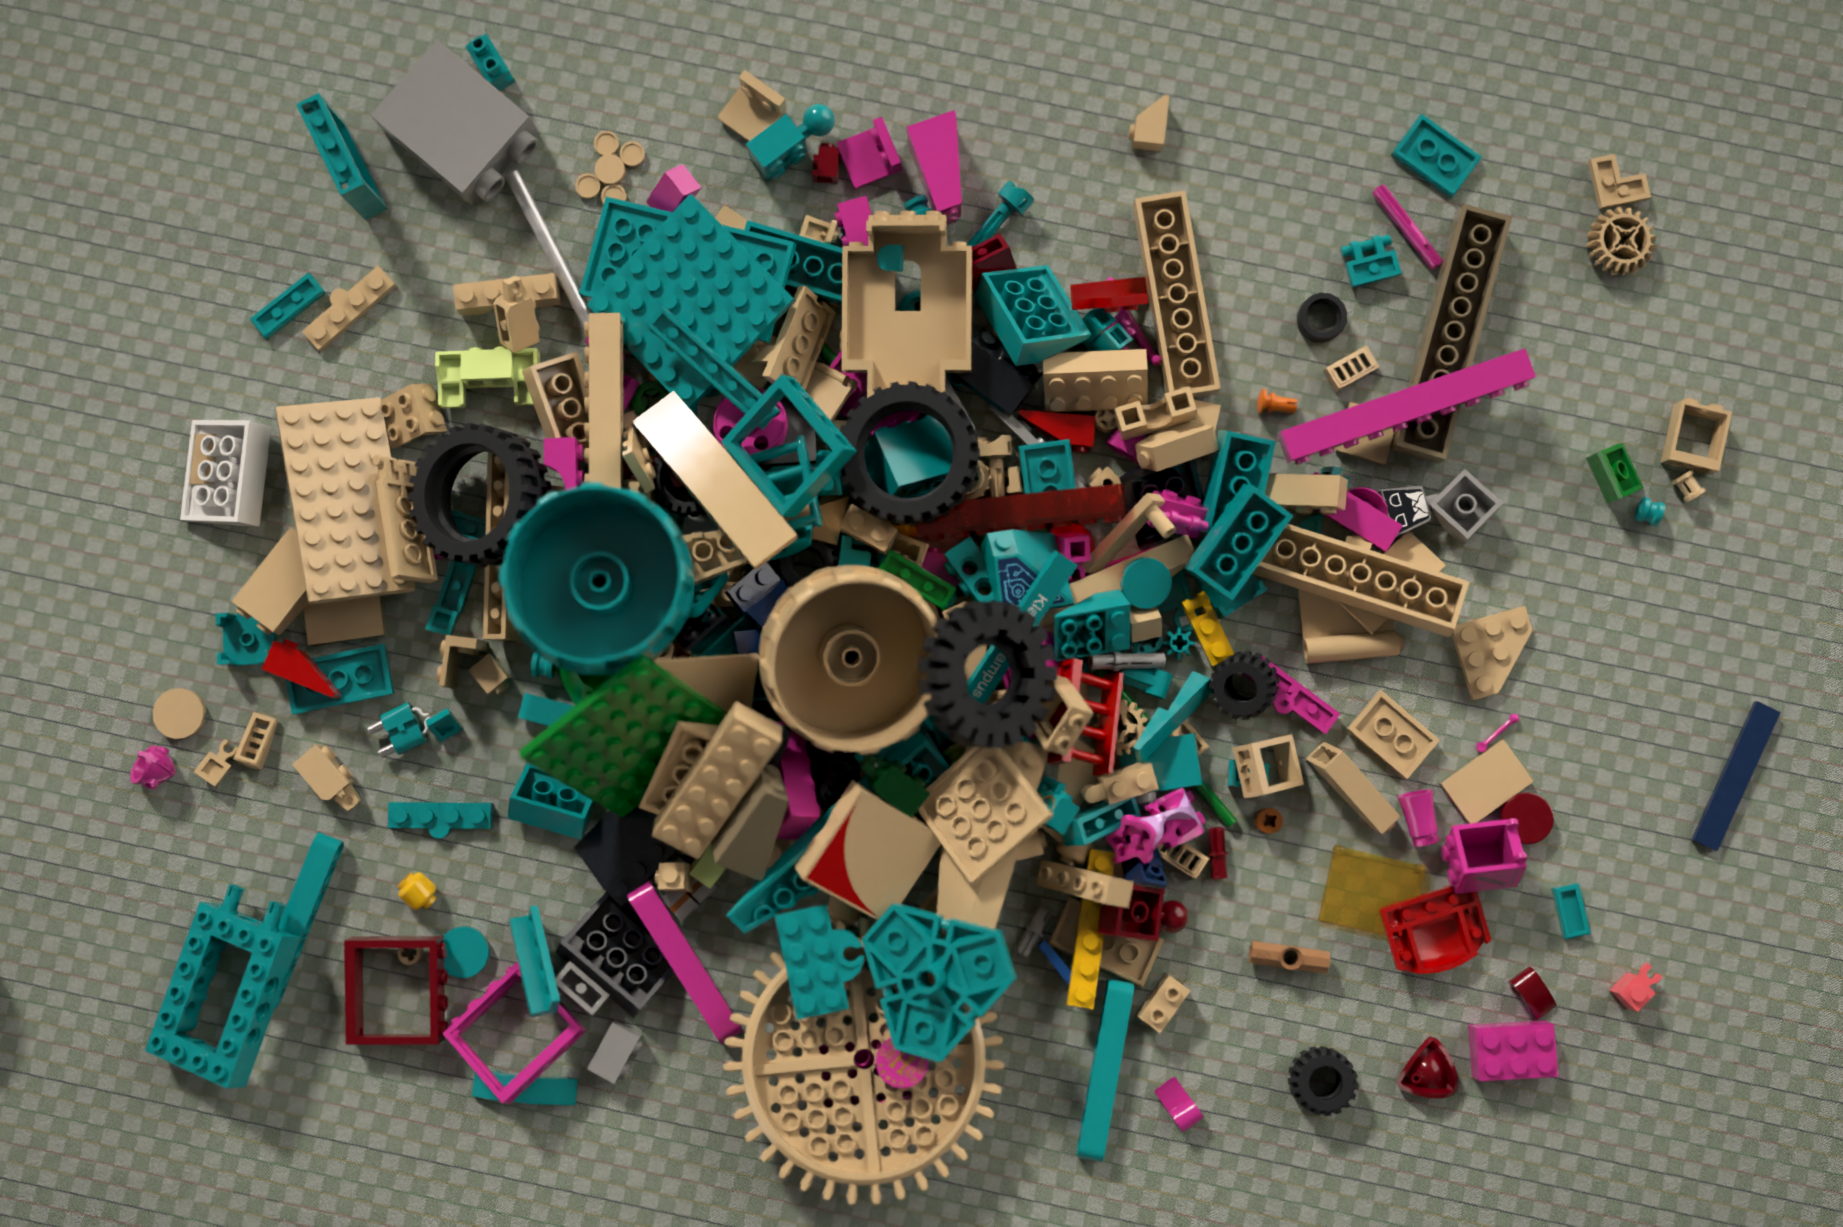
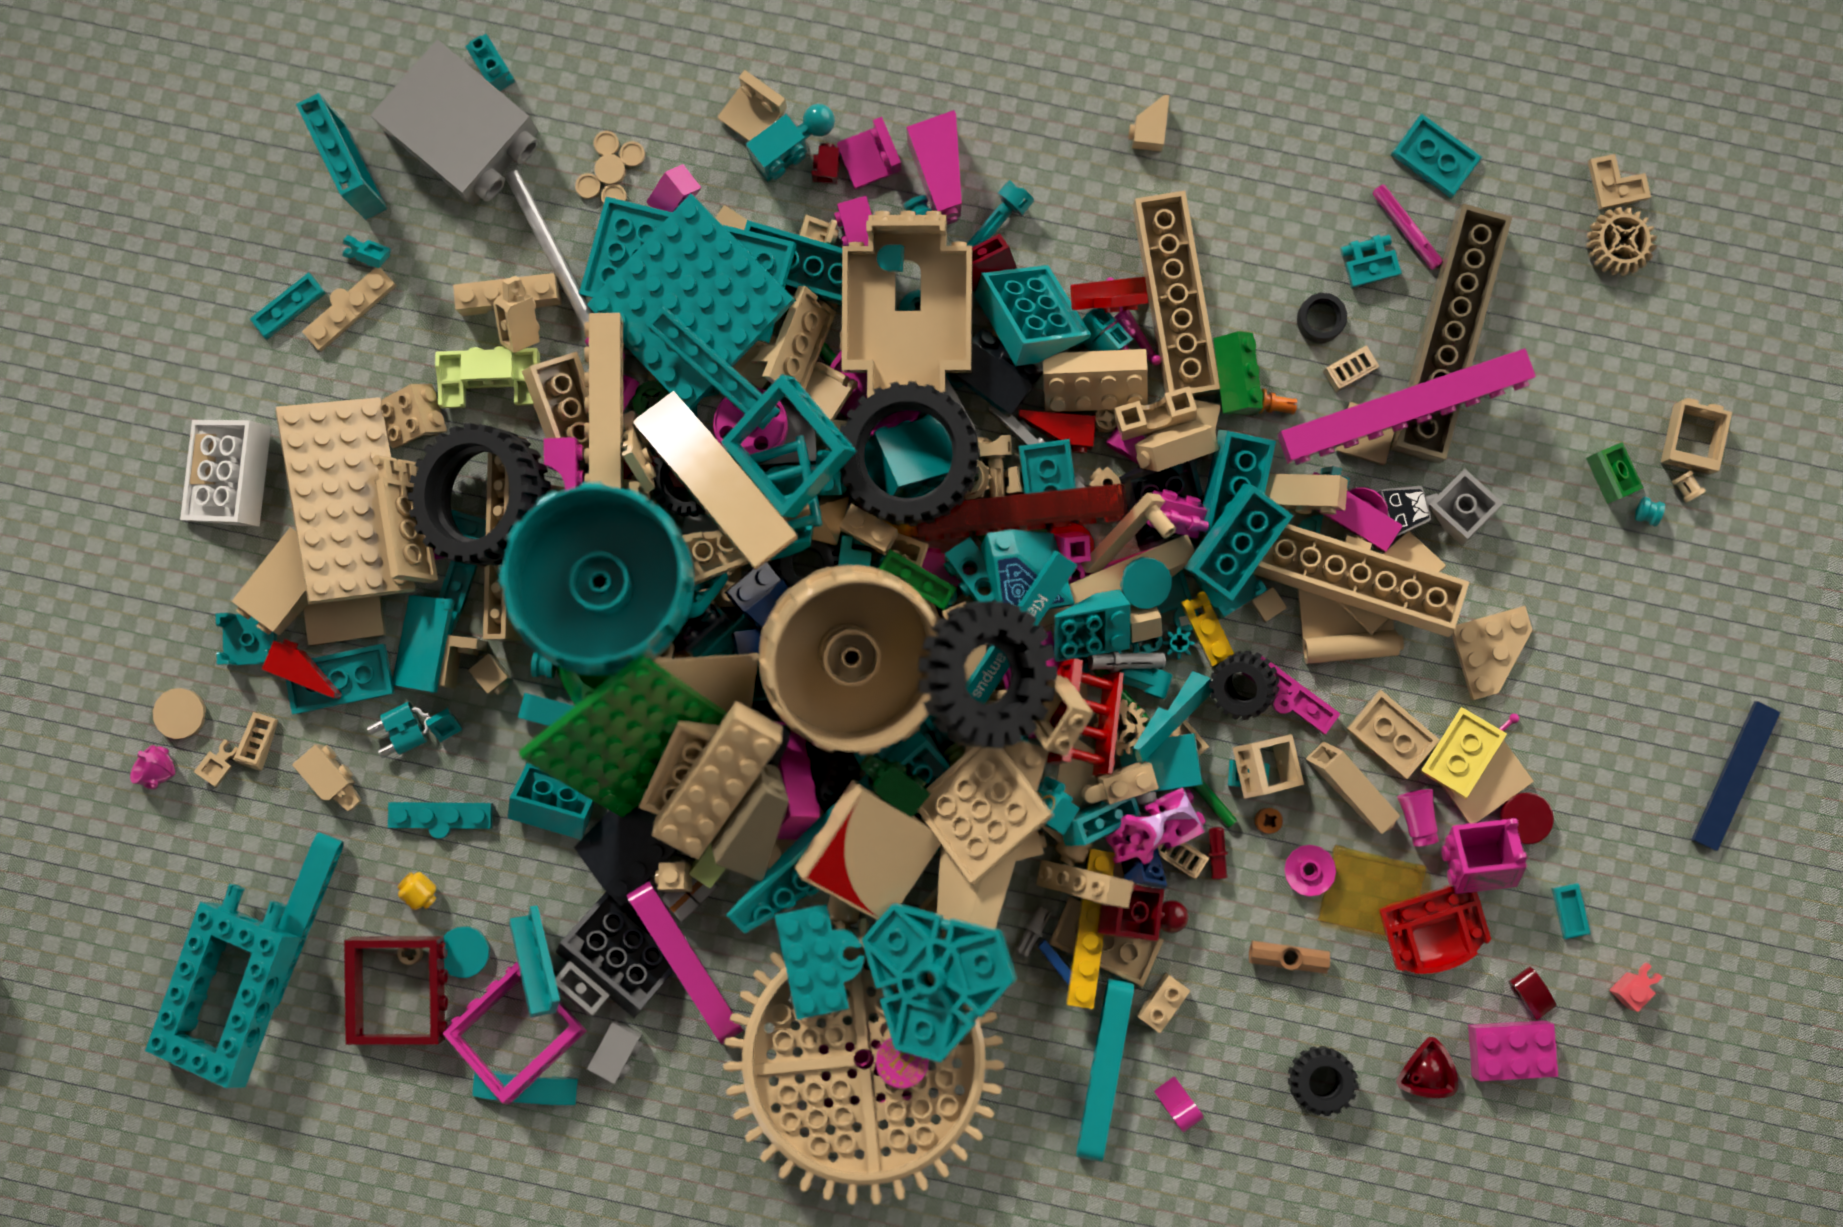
(368, 252): none -> teal plate
(423, 643): none -> teal piece
(1238, 373): none -> green slope
(1268, 604): none -> tan tile
(1322, 875): none -> dark pink dish
(1463, 753): none -> light yellow plate

